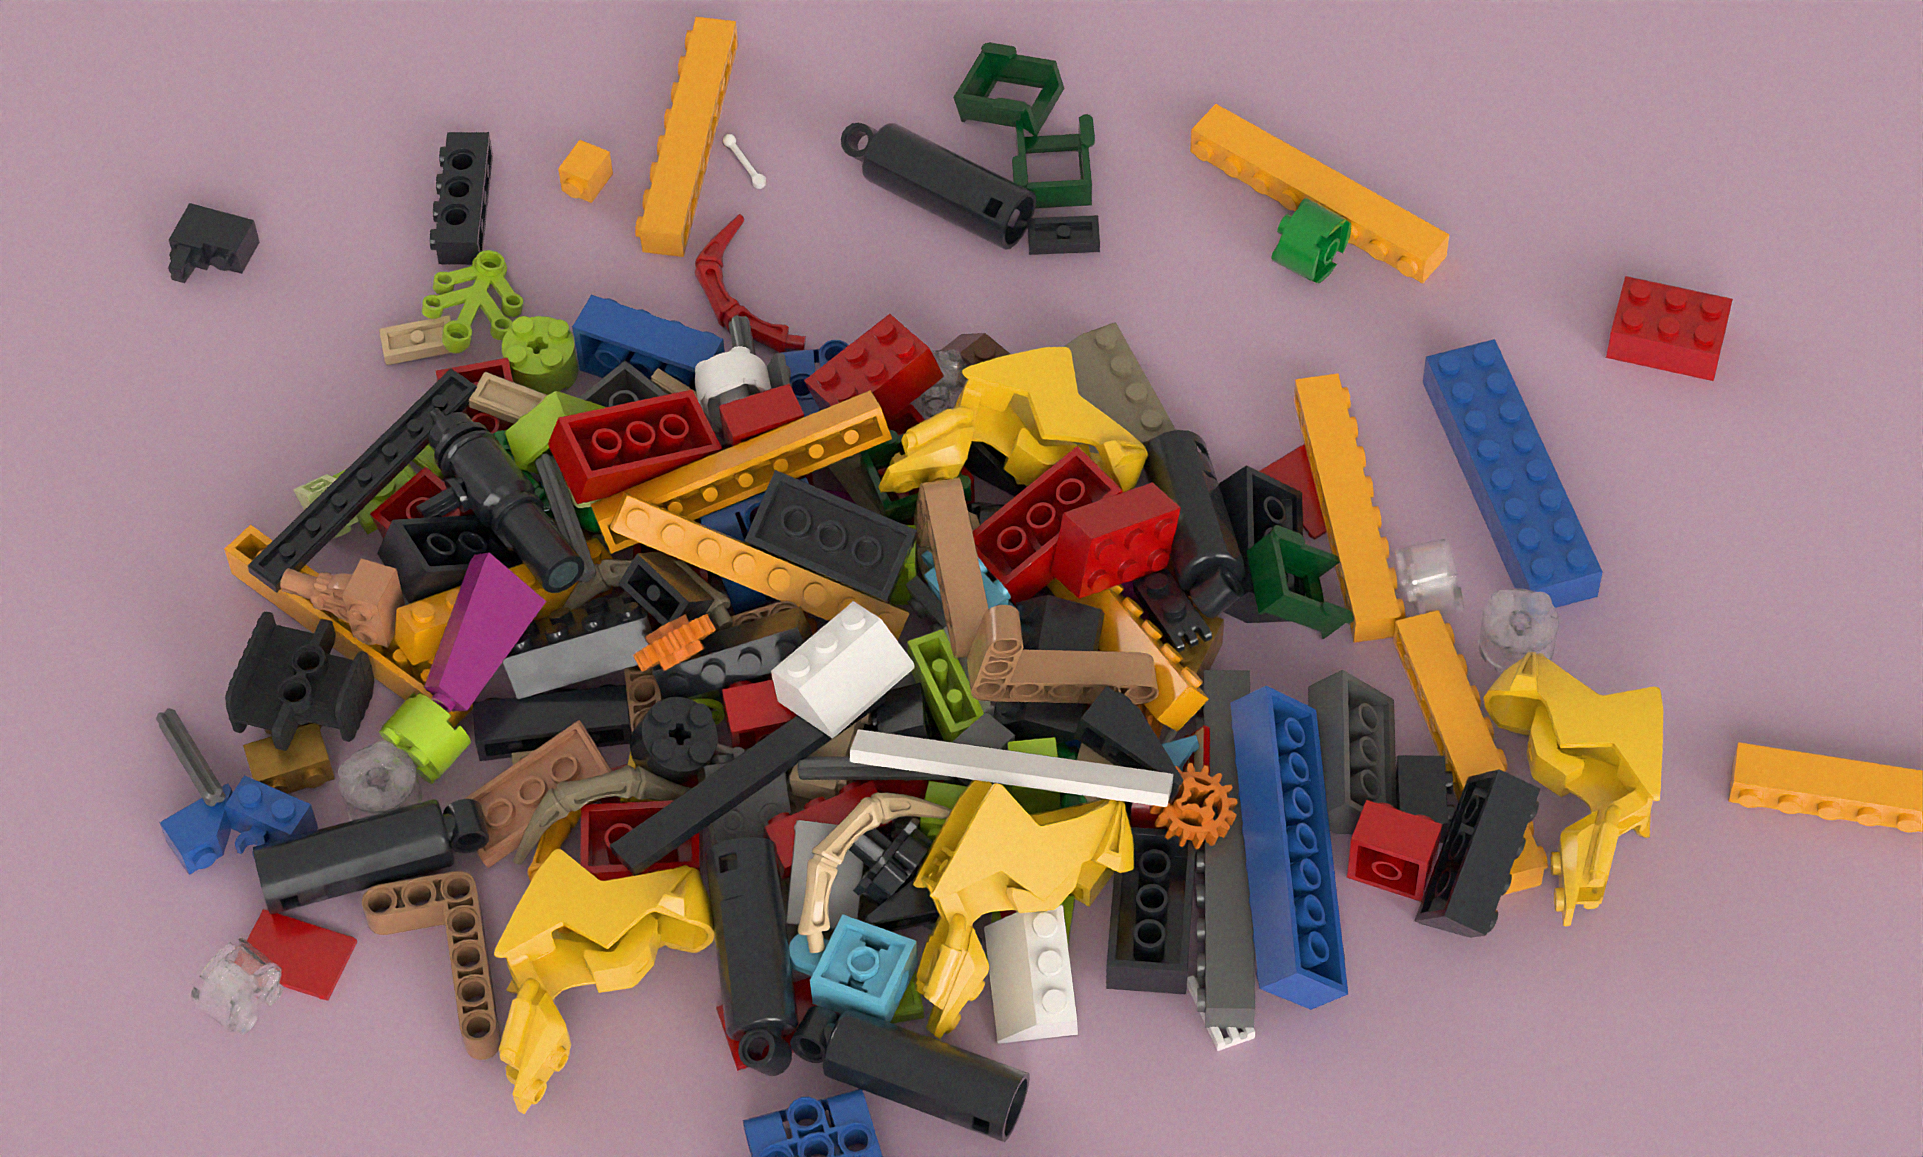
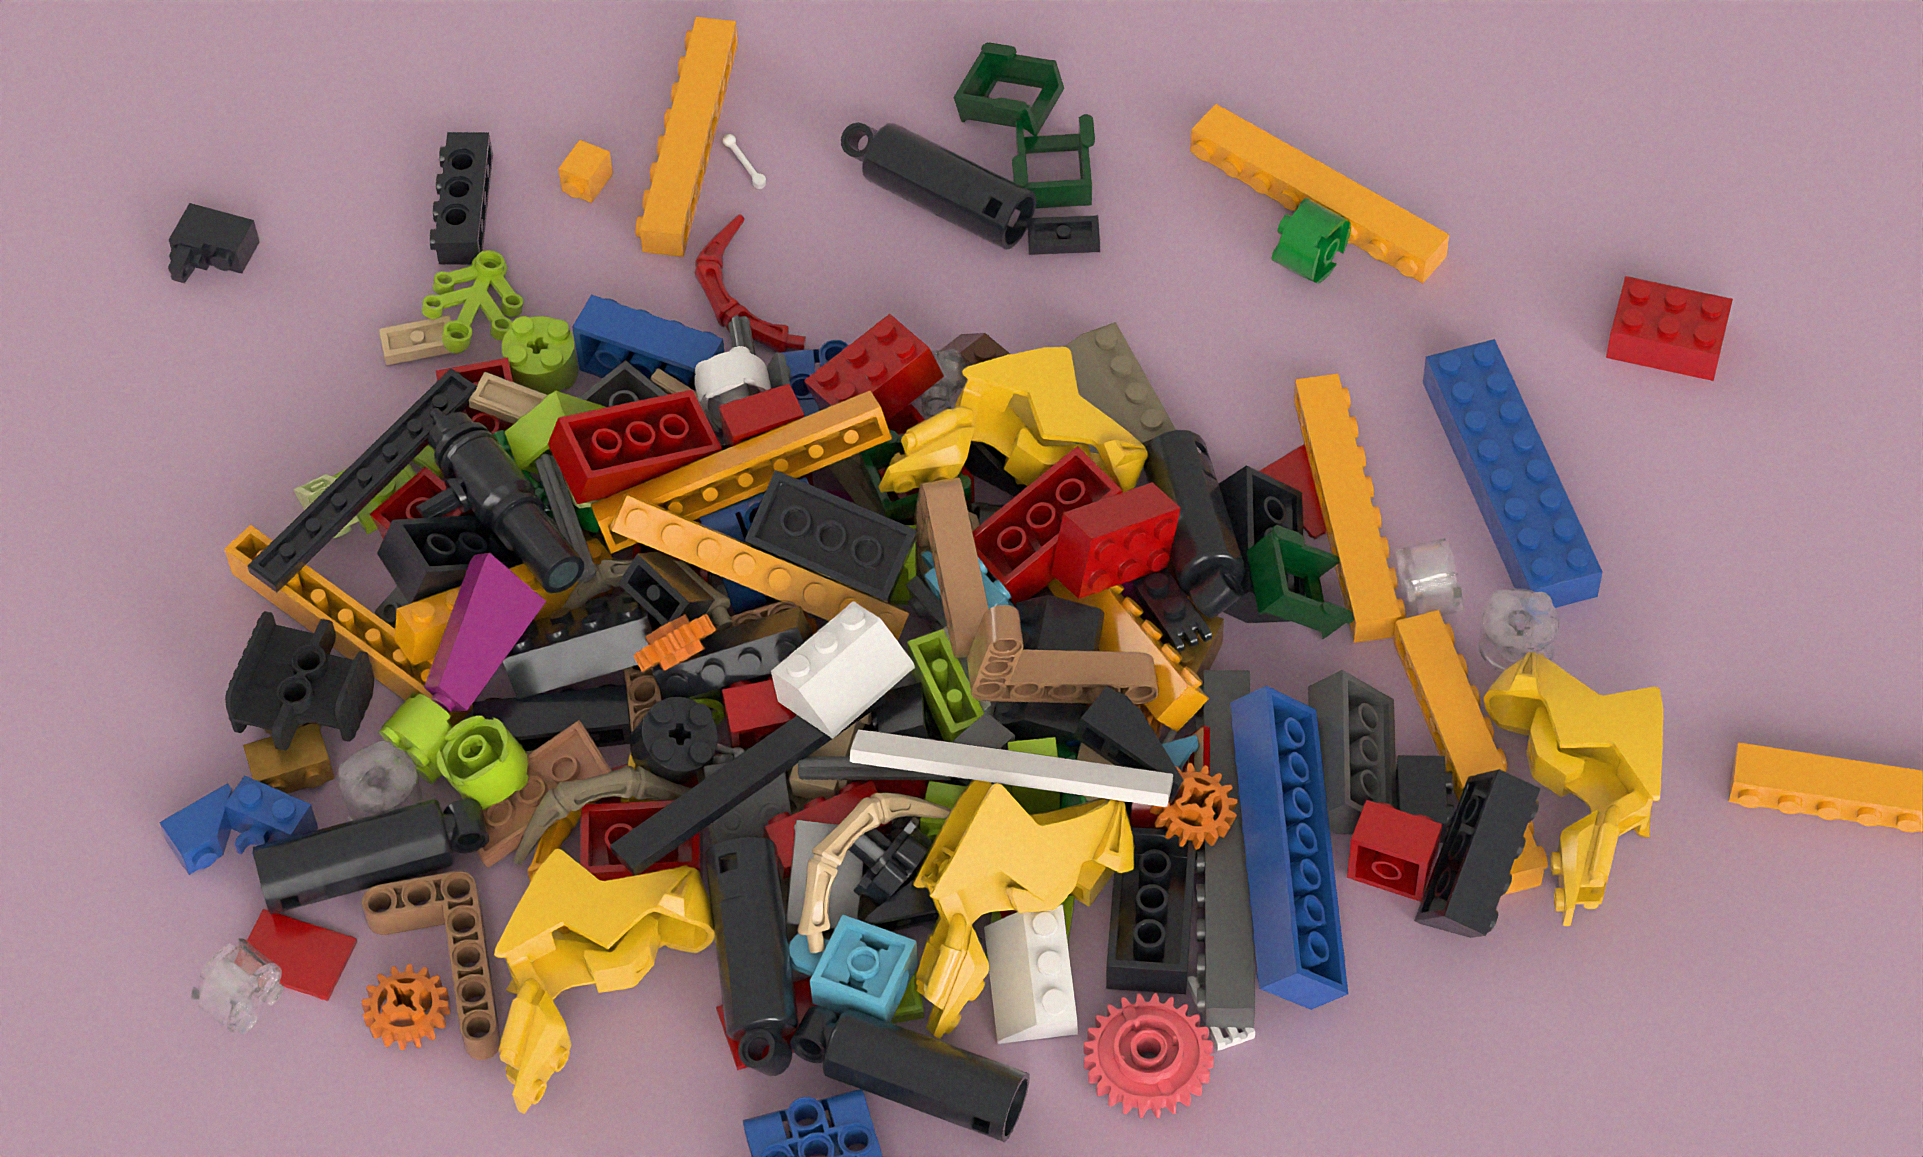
(190, 757): dark grey axle -> none
(362, 599): nougat brick -> none
(400, 1021): none -> orange gear
(483, 761): none -> lime brick
(1143, 1082): none -> coral gear

